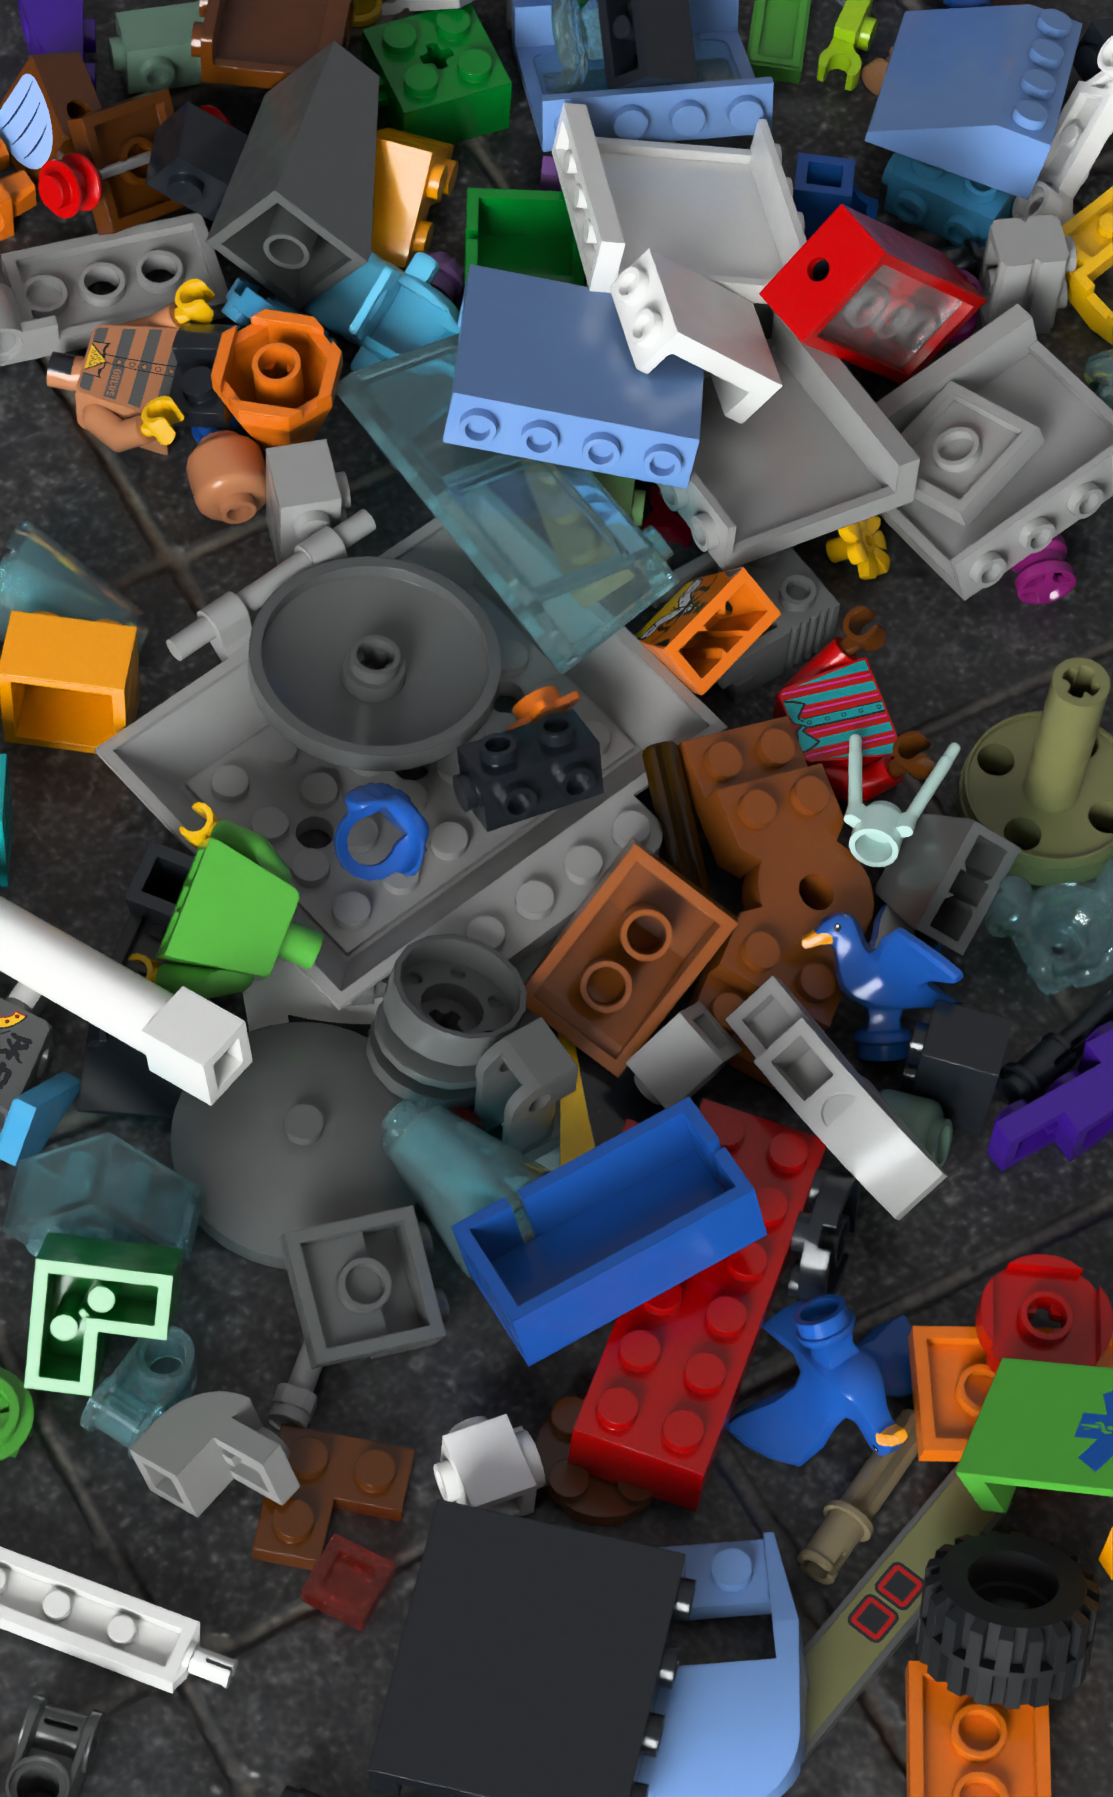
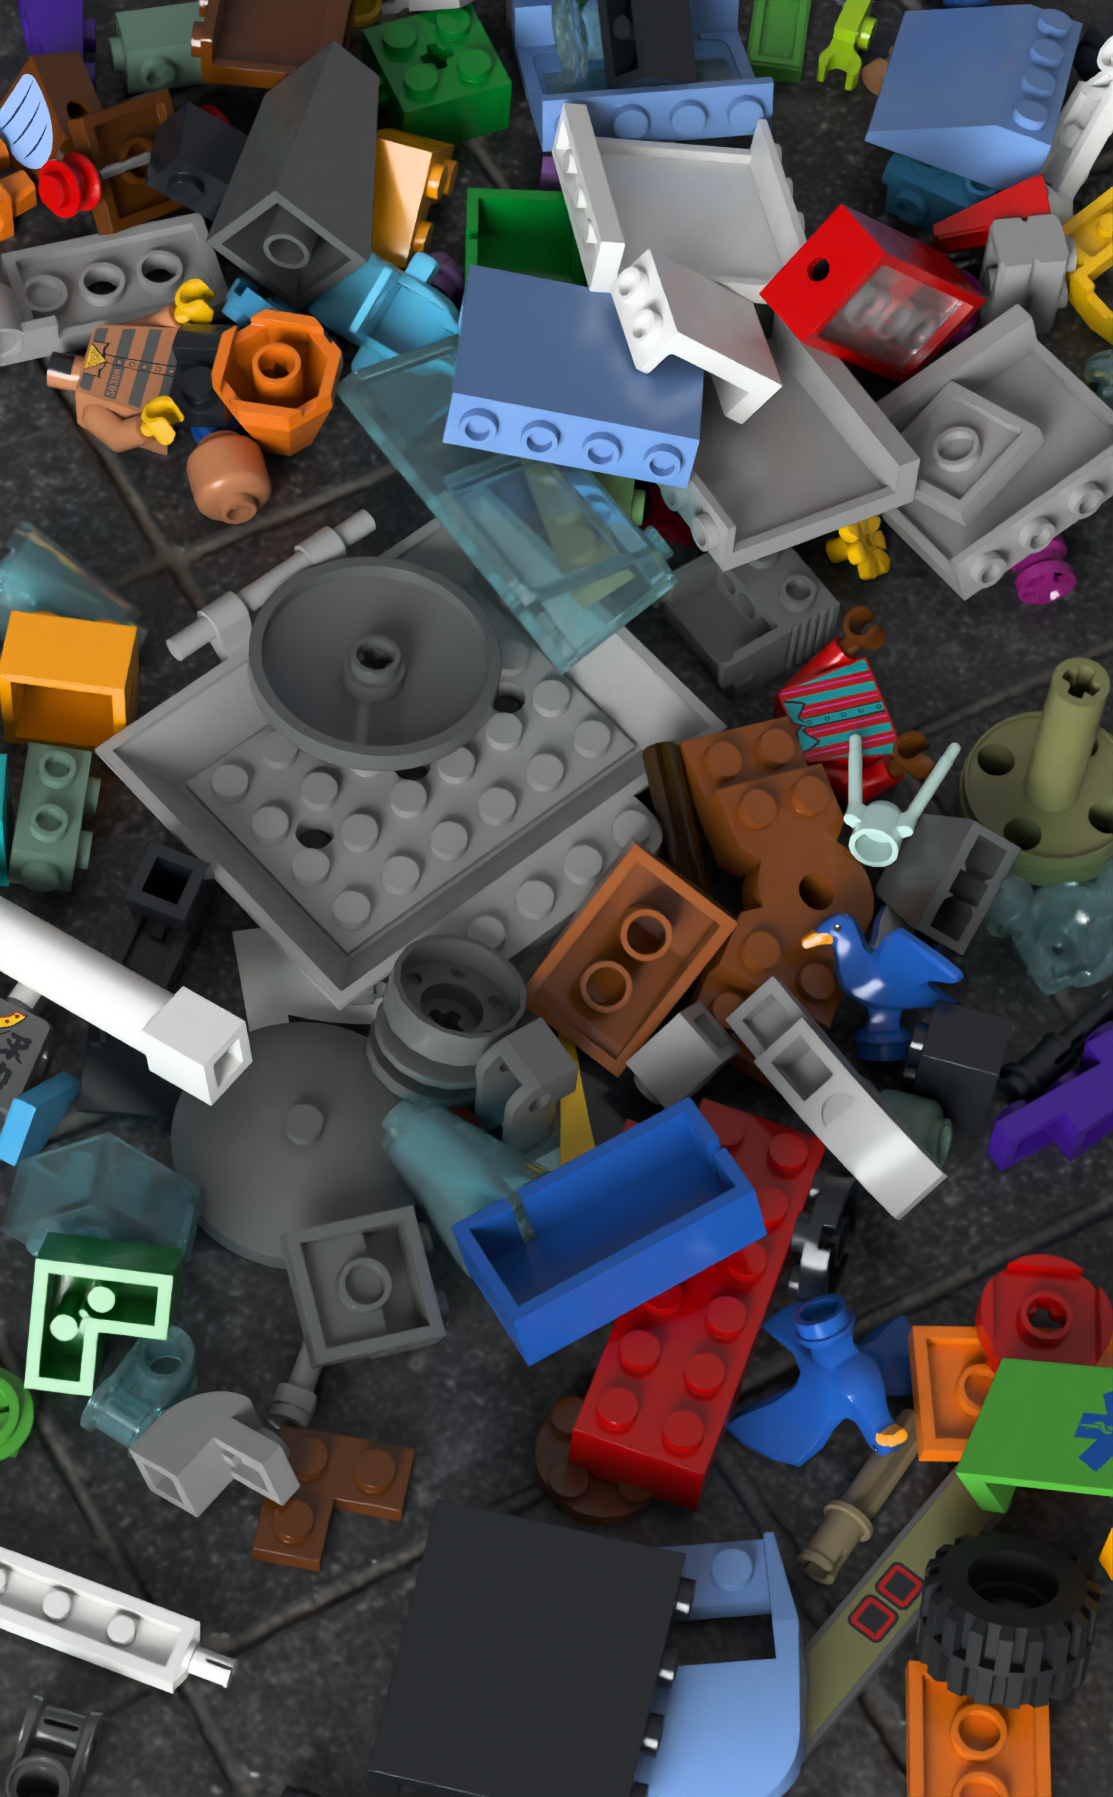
(49, 818): none -> sand green brick
(230, 915): bright green torso -> none
(302, 494): light grey brick -> none
(348, 1582): clear red plate -> none
(396, 807): blue piece -> none
(490, 1466): white brick -> none
(528, 770): black brick -> none
(542, 703): orange plate -> none
(699, 636): orange torso -> none
(823, 185): blue brick -> none
(971, 226): none -> red slope

